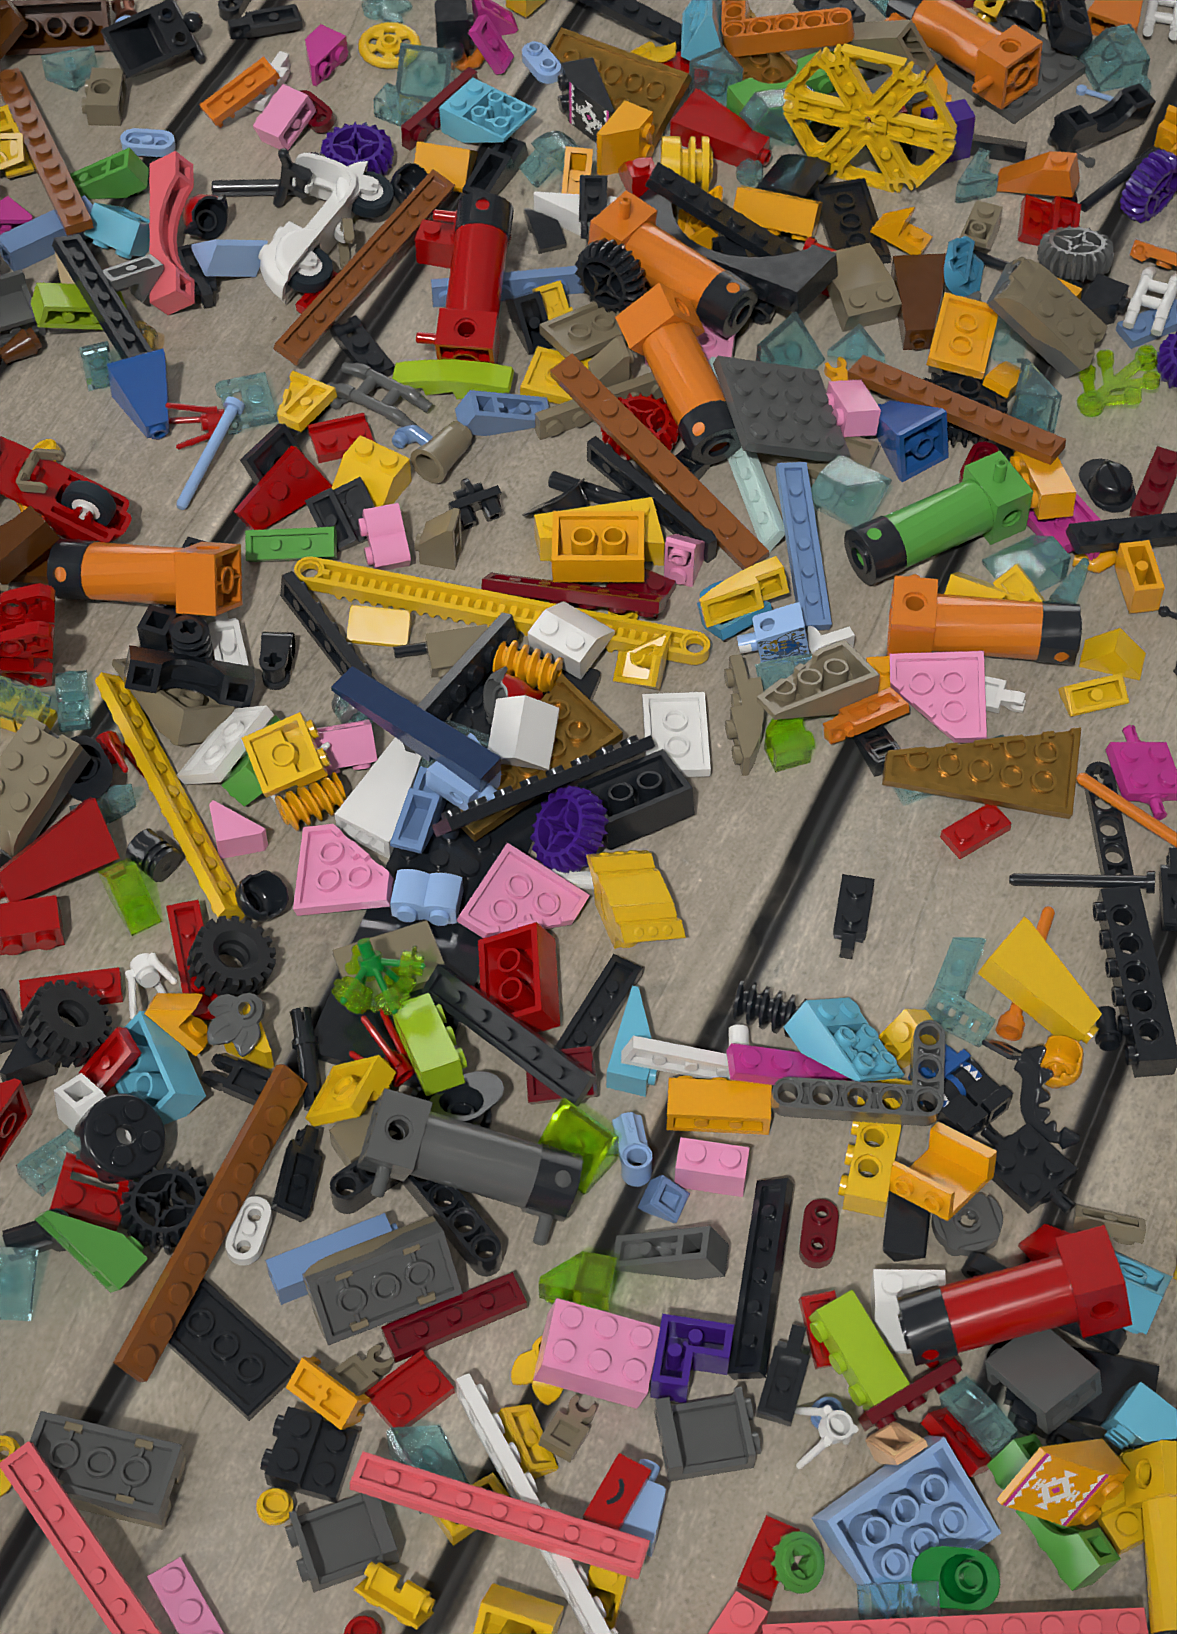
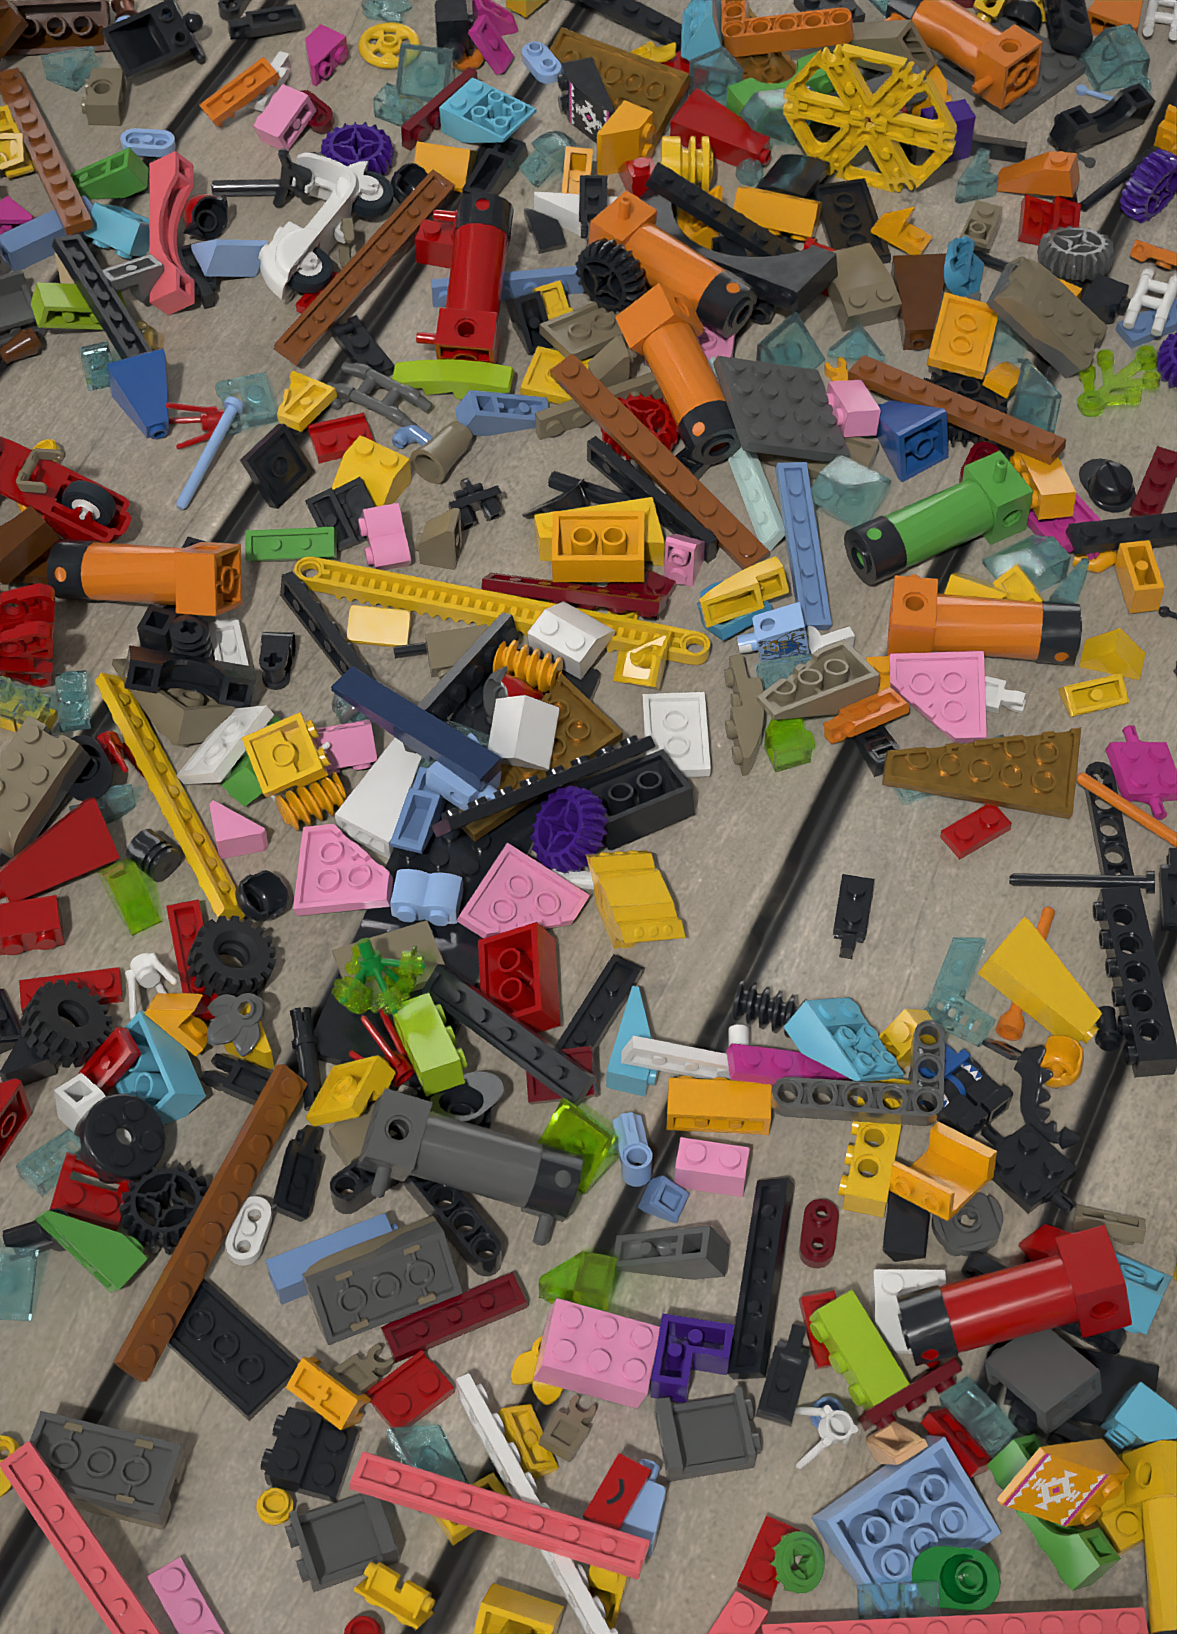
(281, 490): red wing -> none

